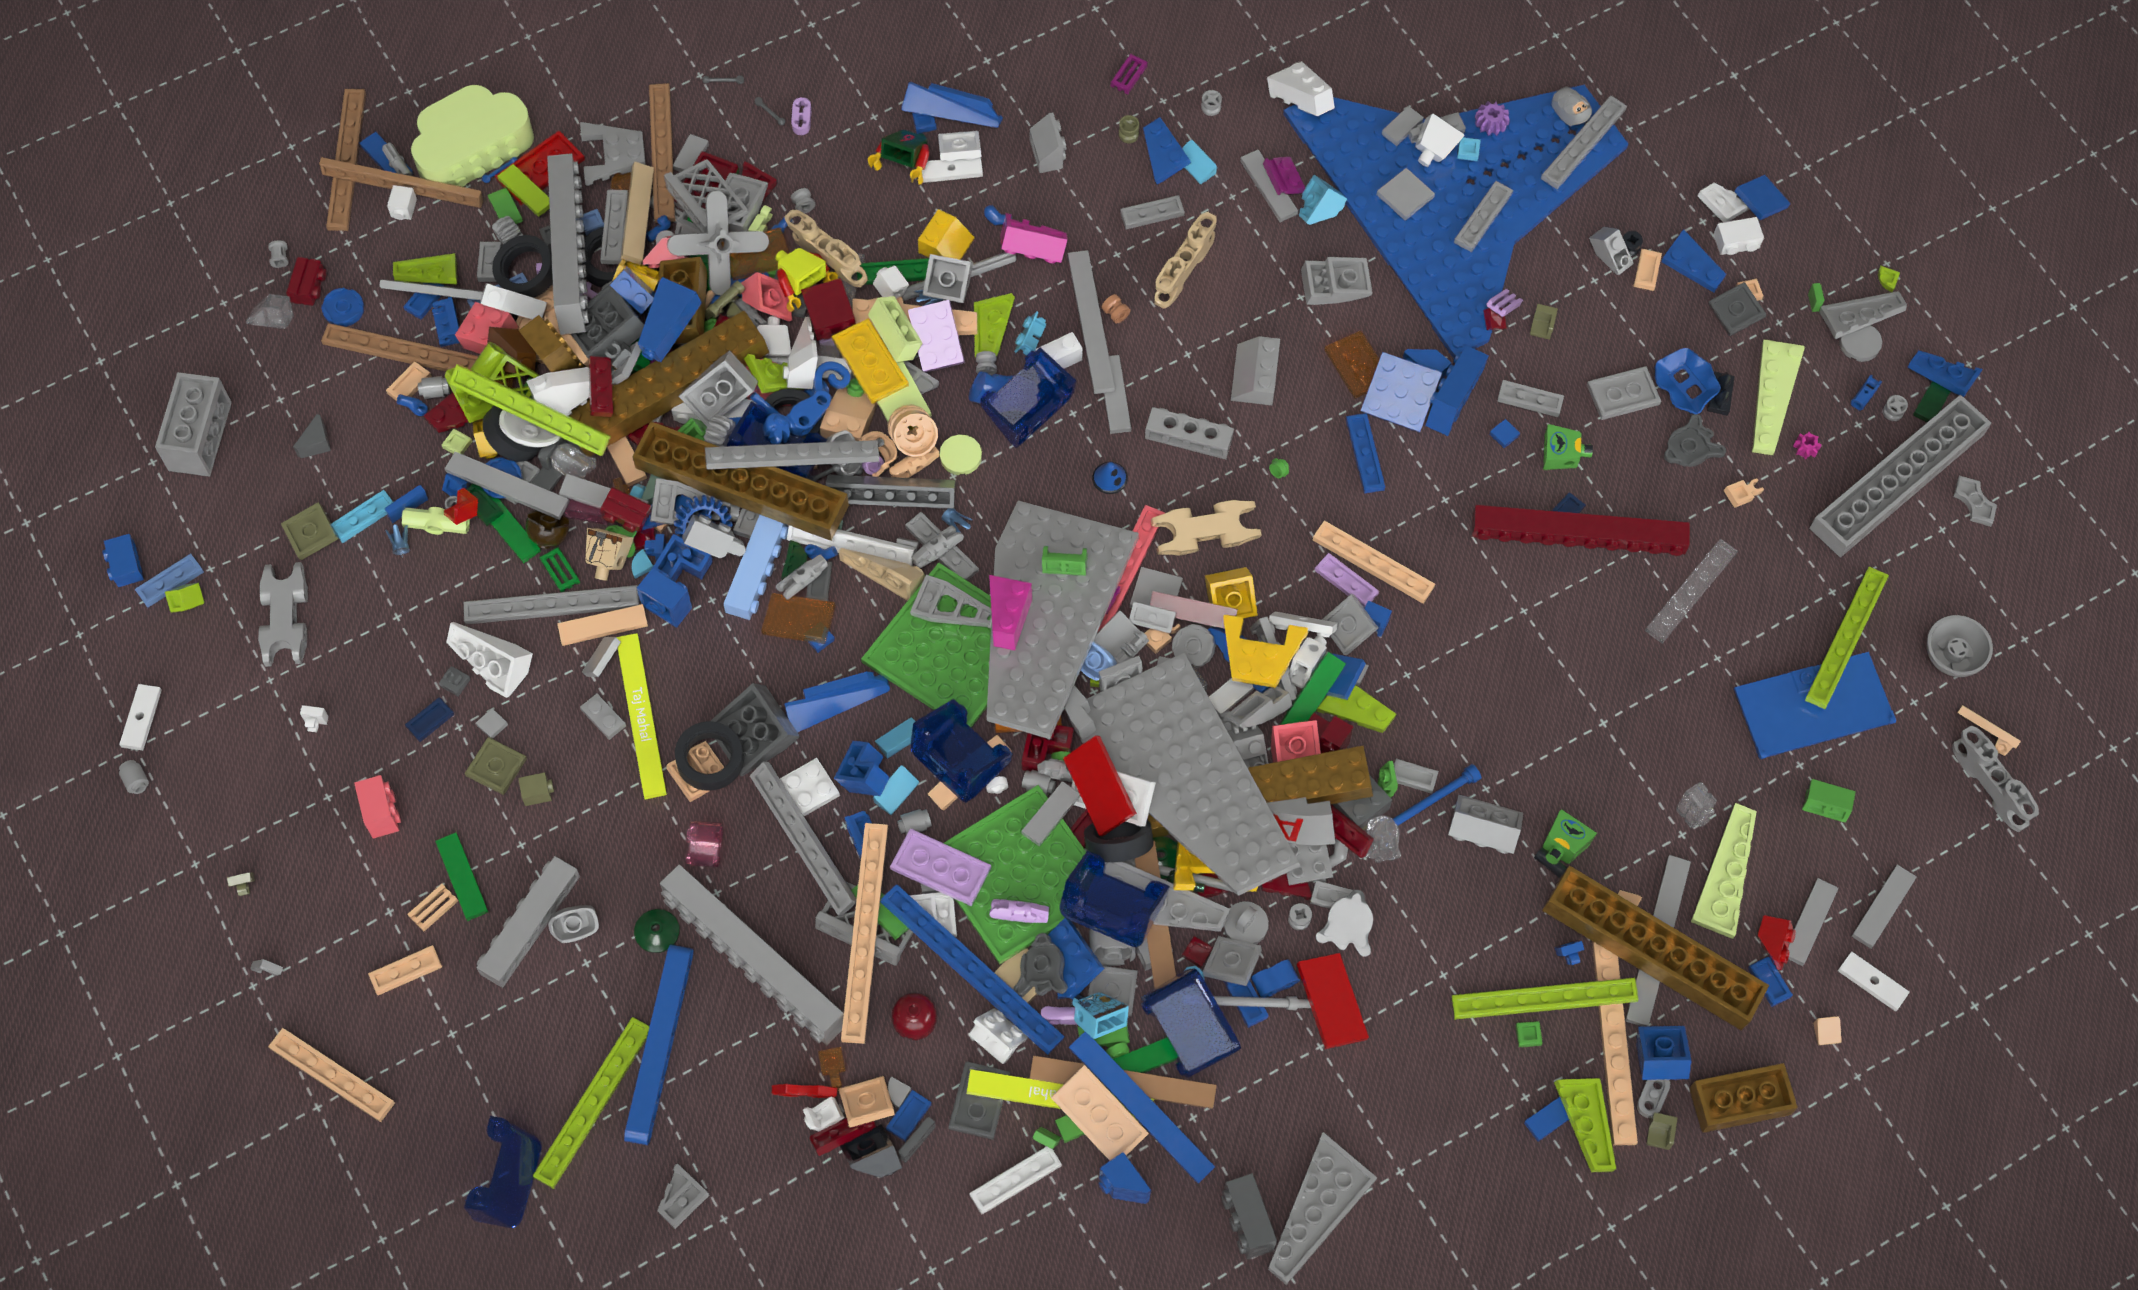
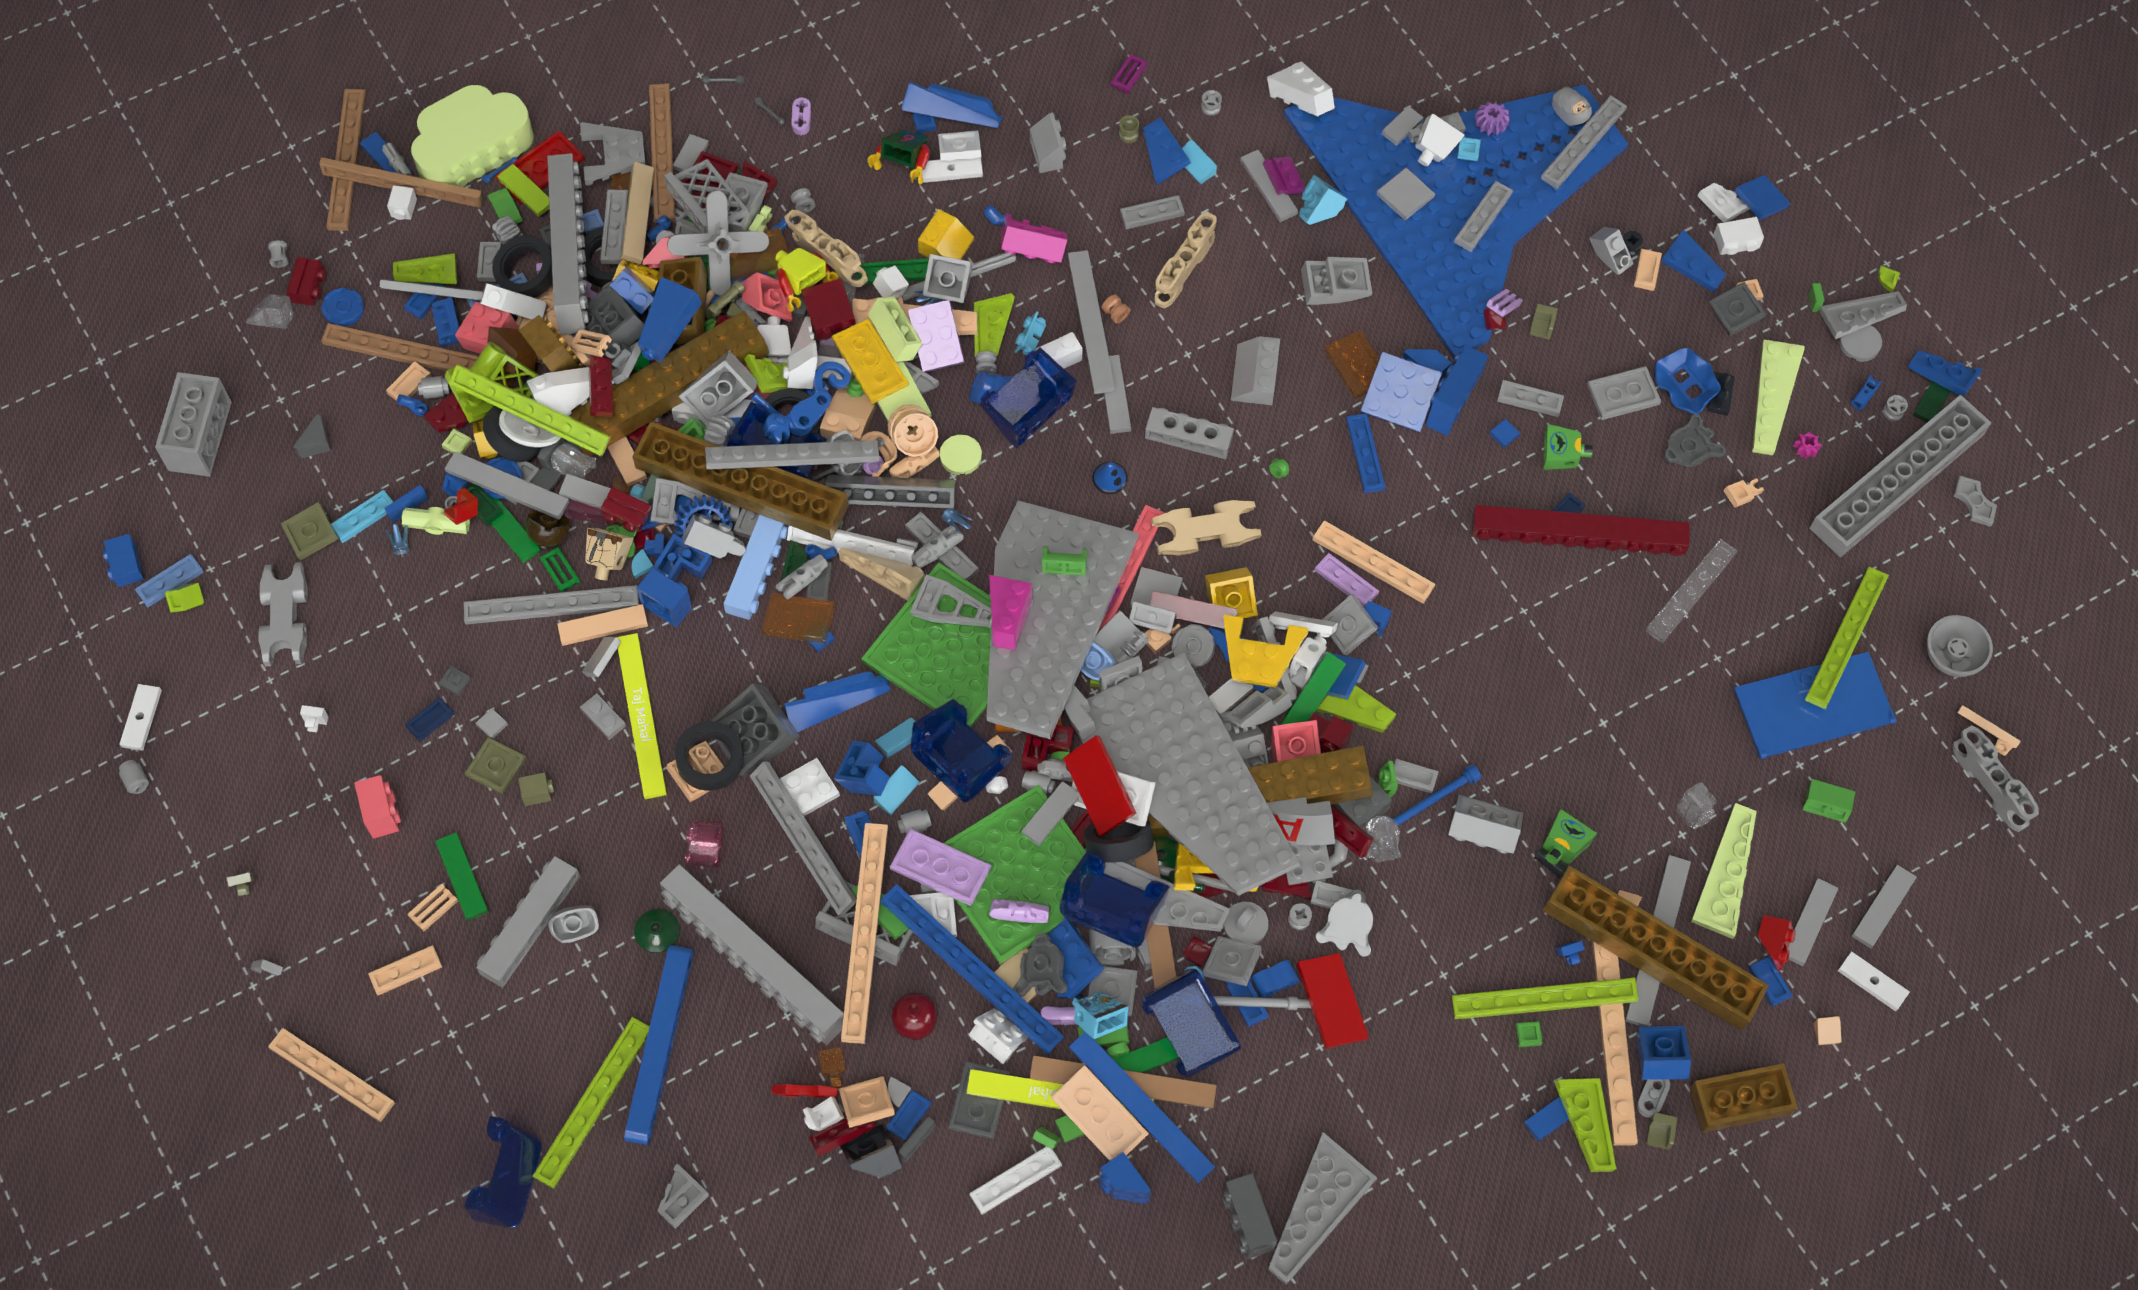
(495, 659): white wedge -> none
(597, 351): none -> light nougat tile

